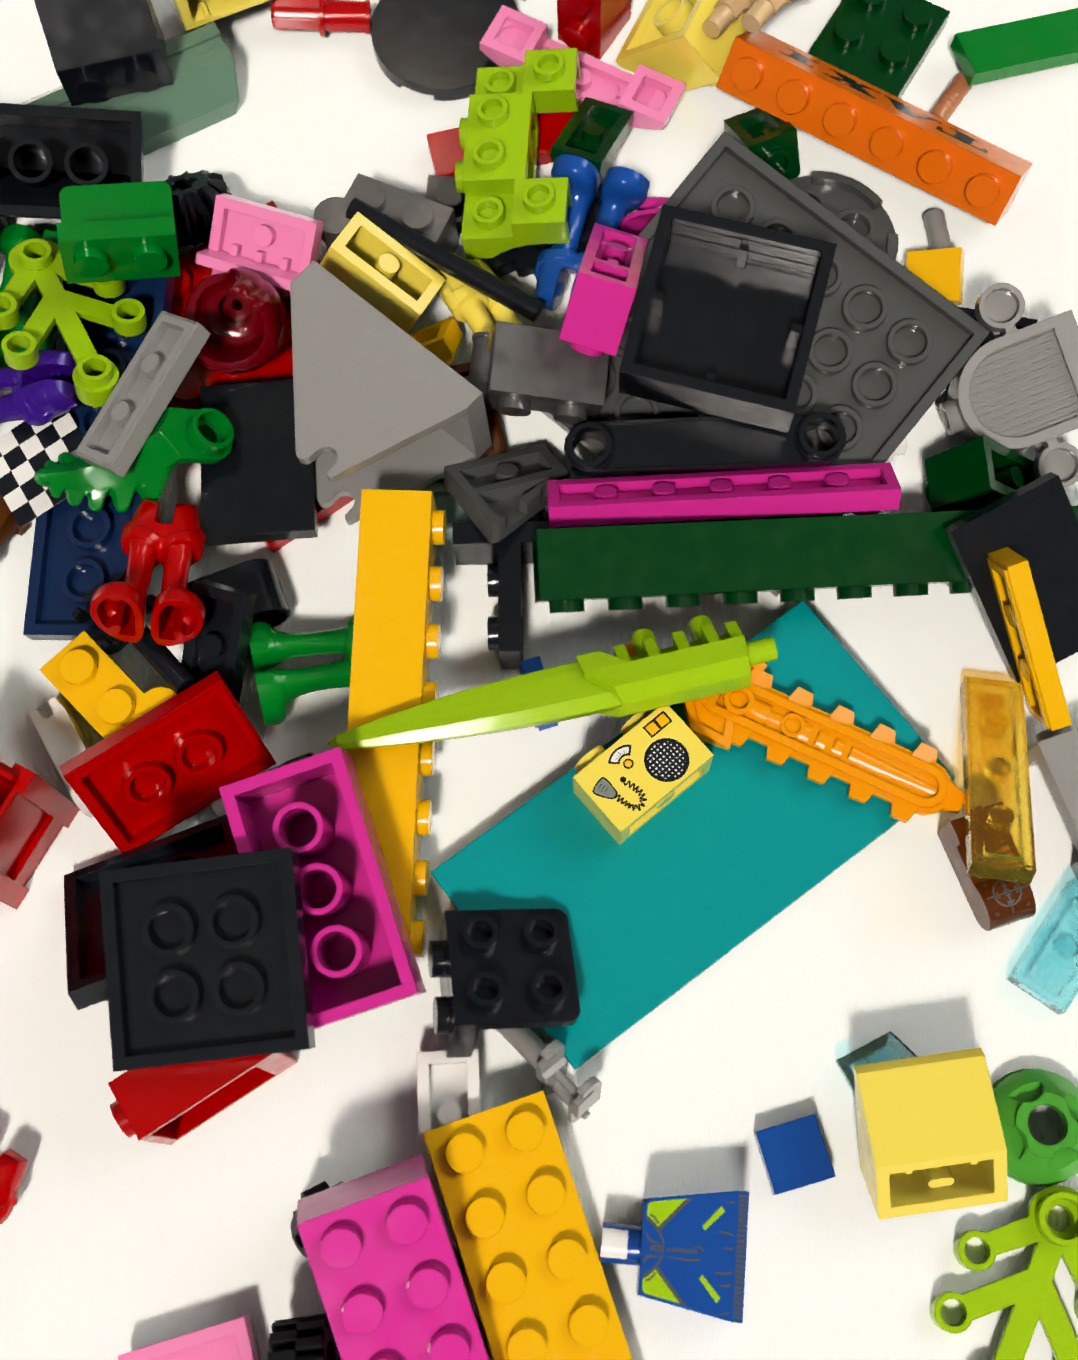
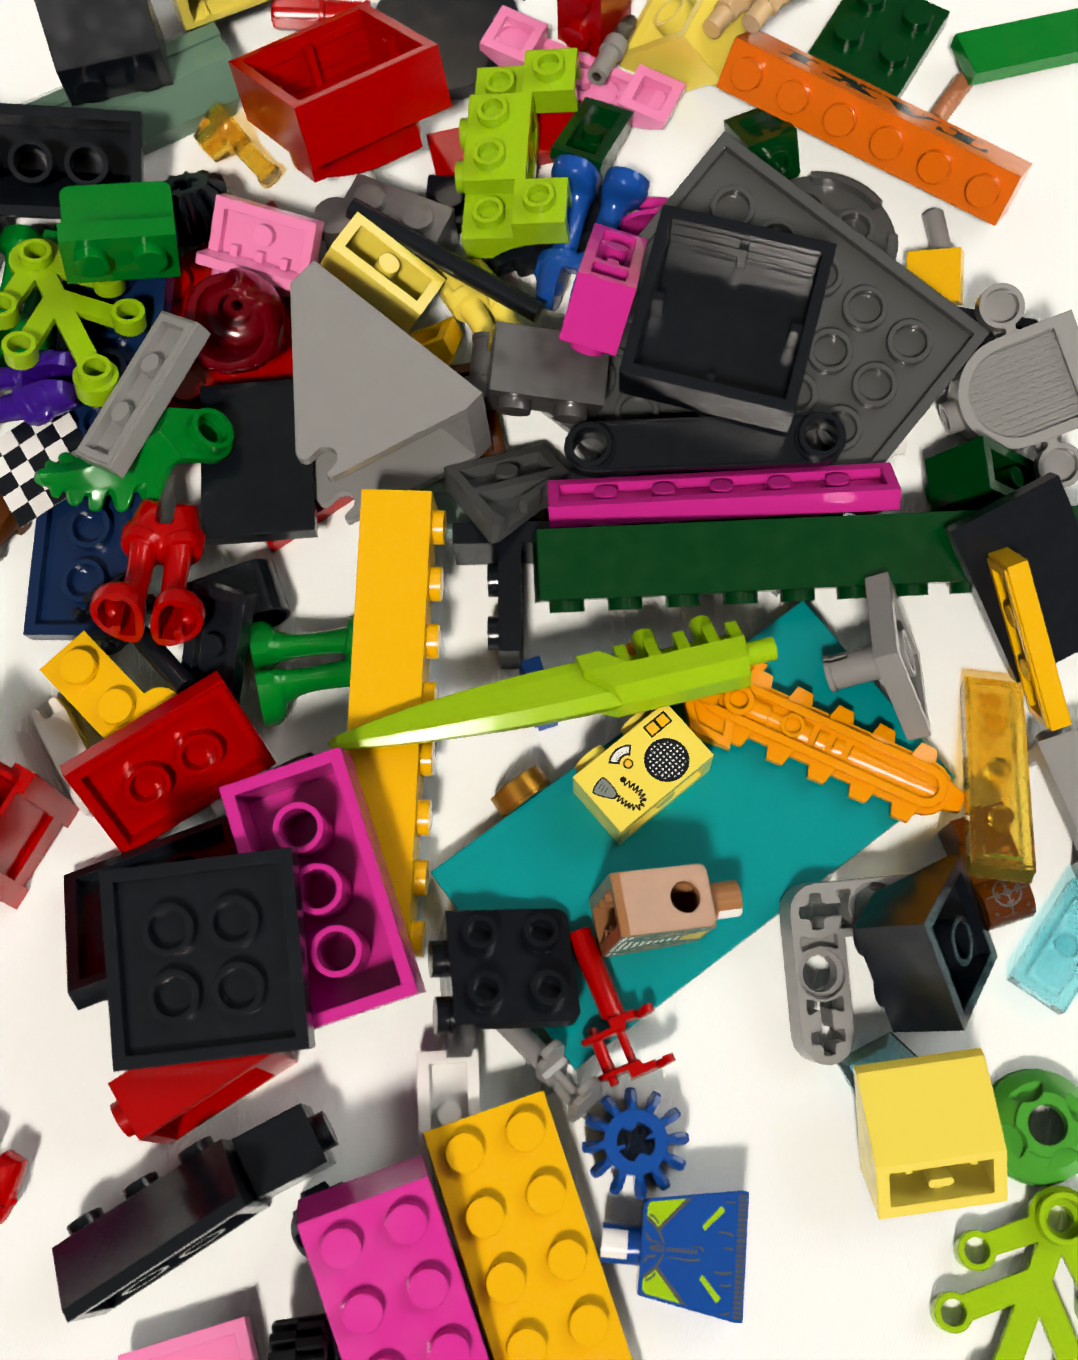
(153, 1230): none -> black slope
(223, 138): none -> clear yellow bar
(286, 1150): none -> black brick
(343, 91): none -> red container
(520, 790): none -> pearl gold tile
(612, 50): none -> light grey piece
(612, 1012): none -> red piece
(638, 911): none -> medium nougat torso
(643, 1163): none -> blue gear
(794, 1154): blue tile -> none
(827, 939): none -> light grey beam
(890, 657): none -> light grey tile
(927, 948): none -> black slope

